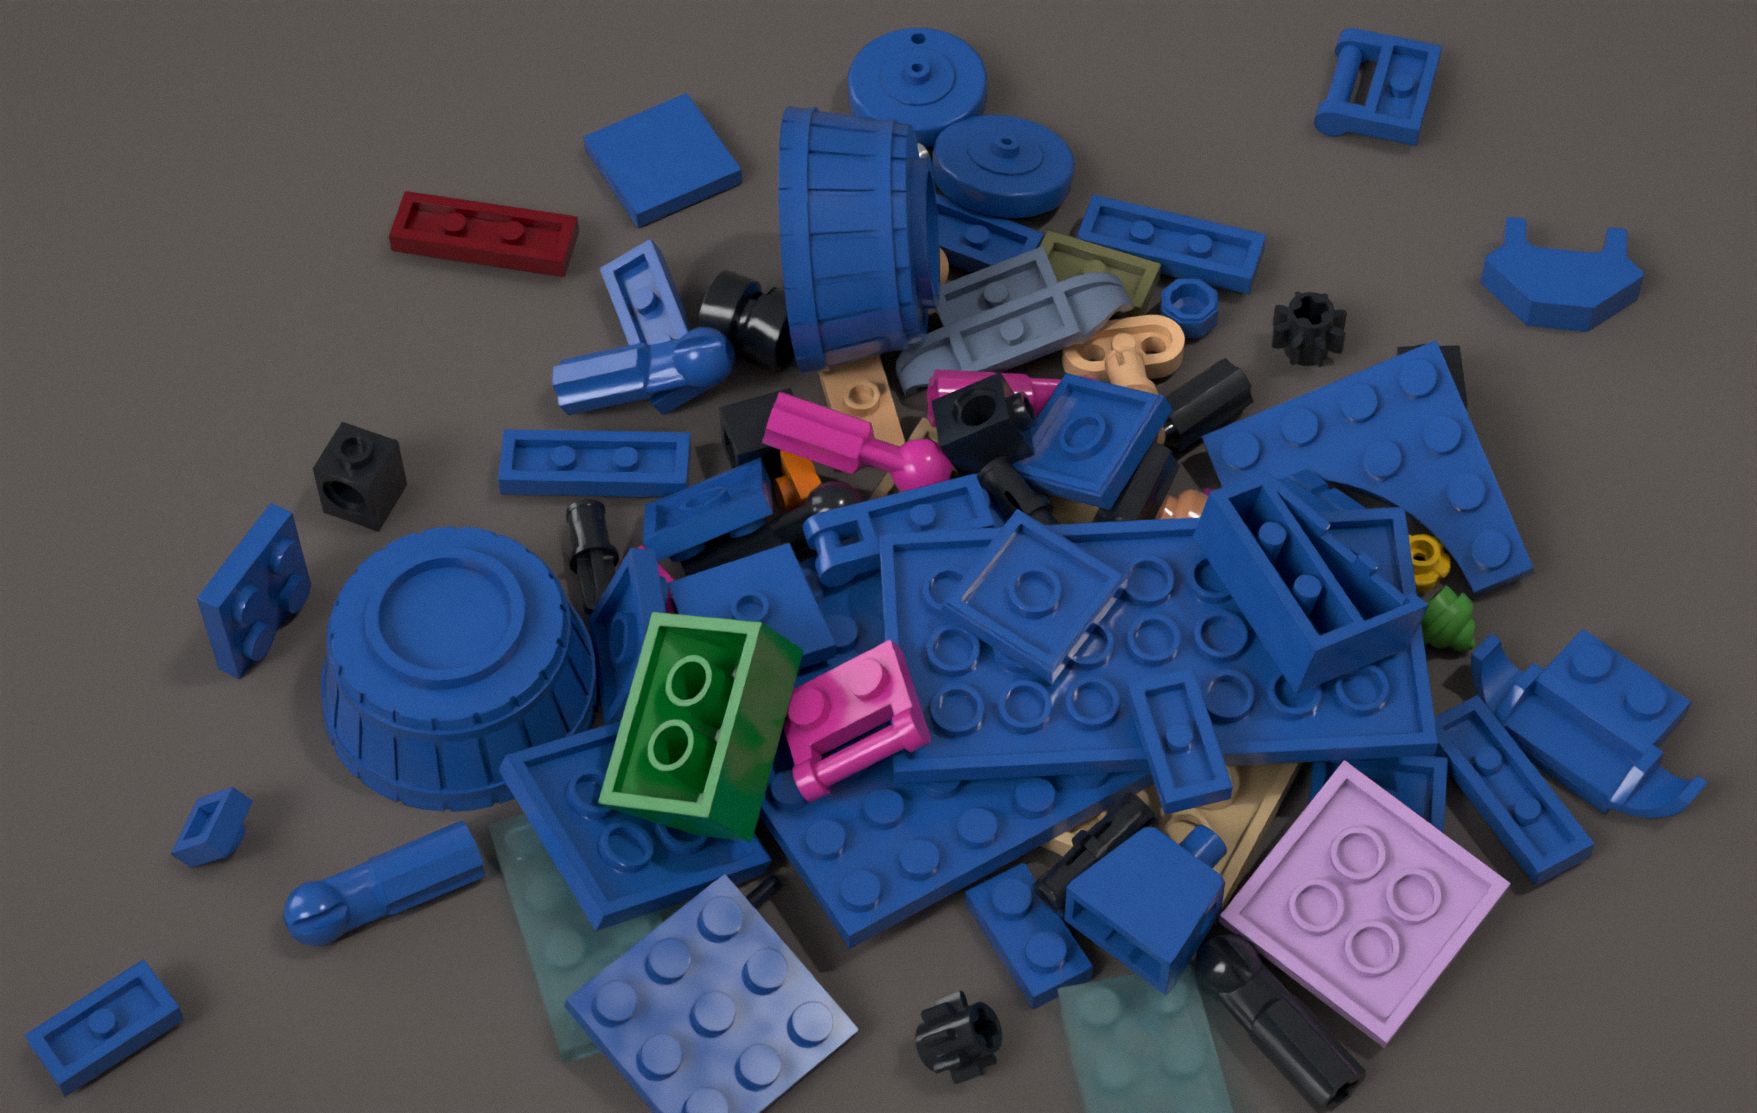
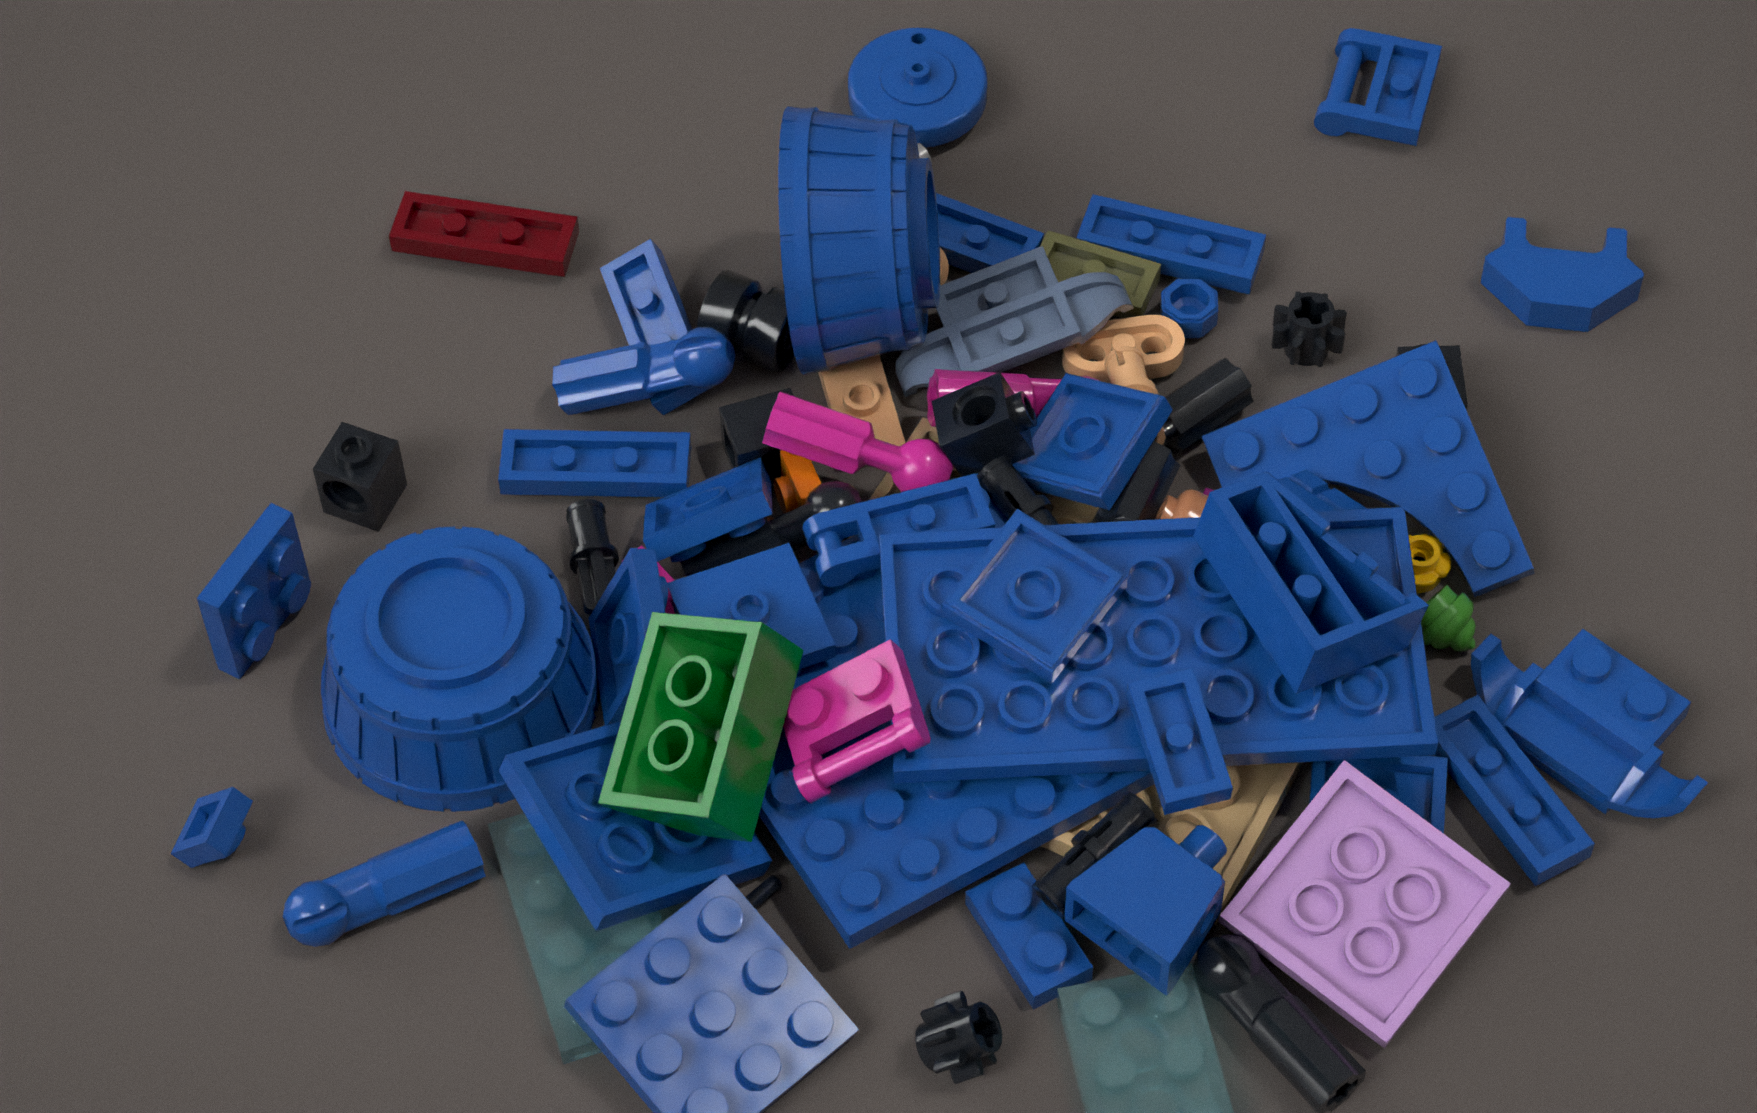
(104, 1027): blue plate -> none
(662, 160): blue tile -> none
(1003, 166): blue wheel -> none

